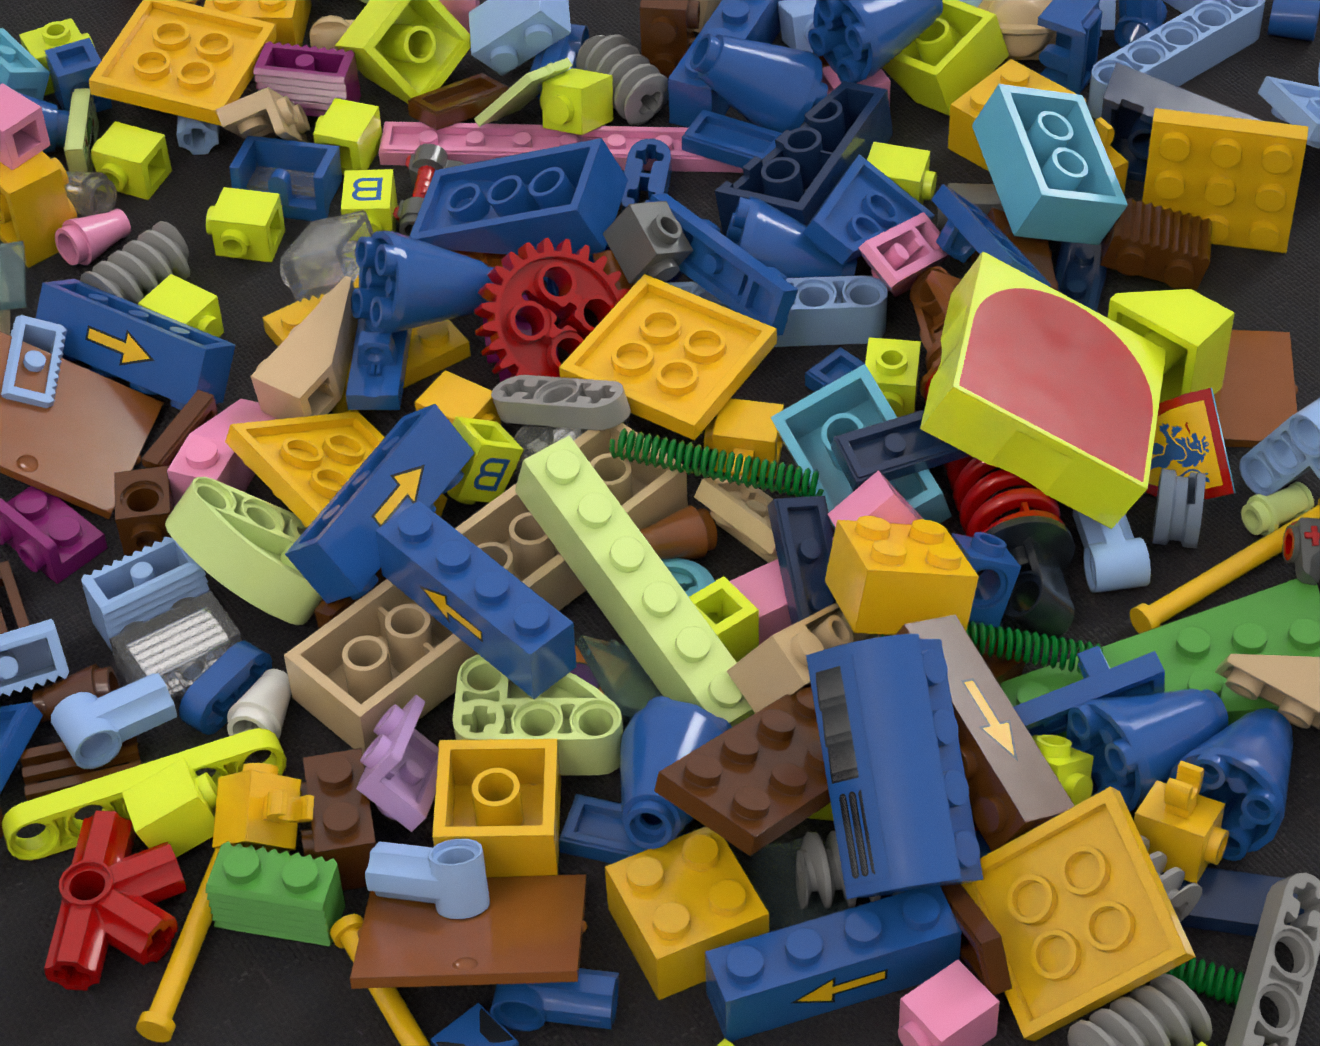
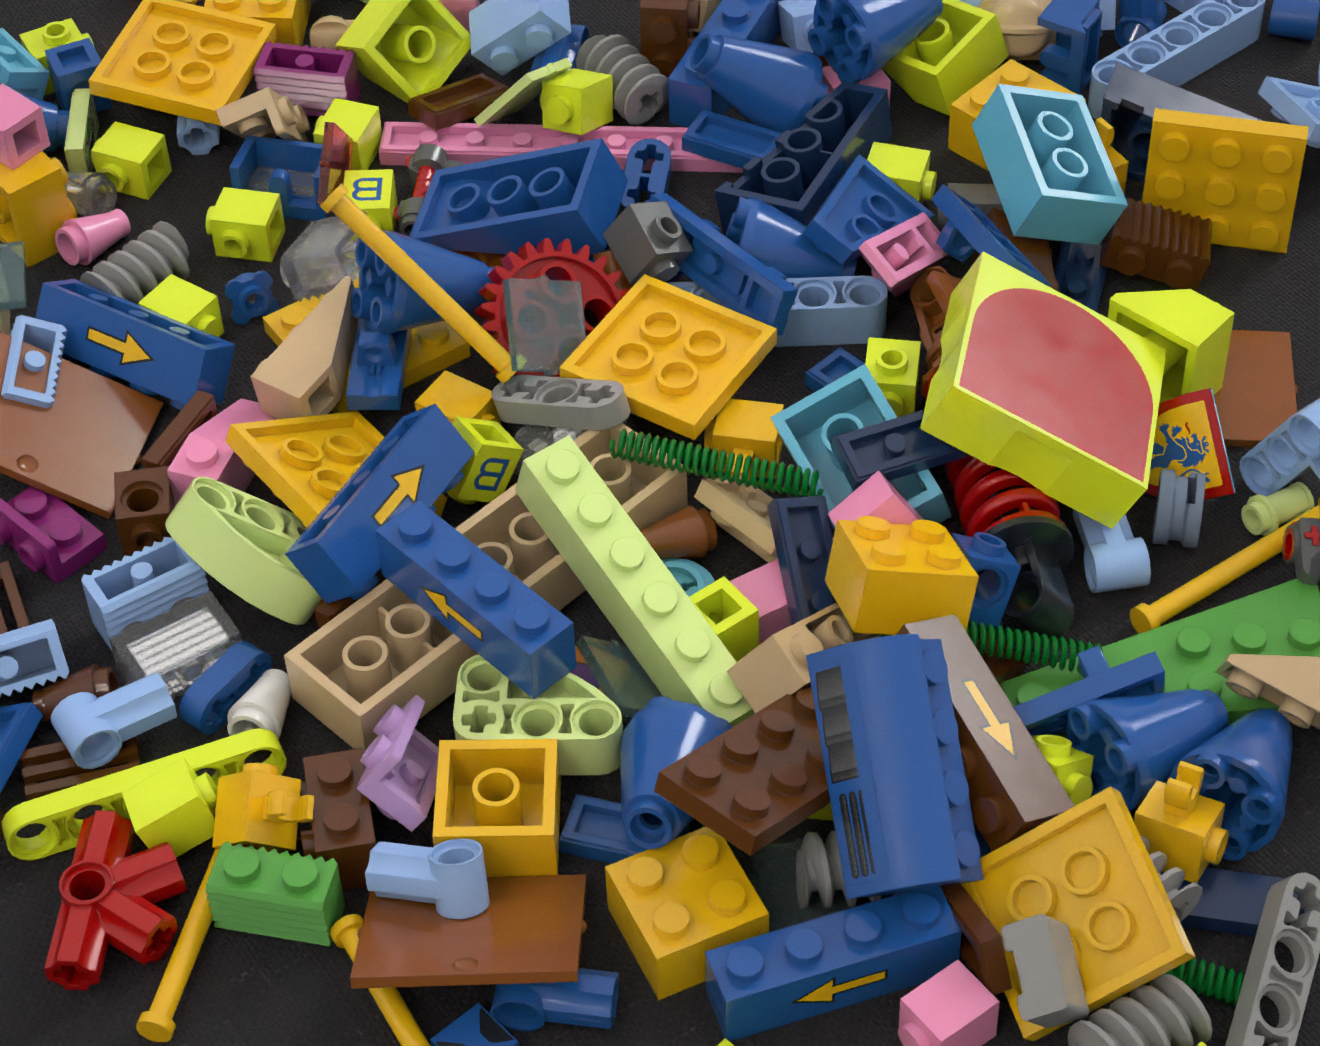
(243, 286): none -> blue plate
(334, 160): none -> clear red piece
(419, 281): none -> yellow bar
(543, 322): none -> clear light blue piece
(1046, 971): none -> light grey piece

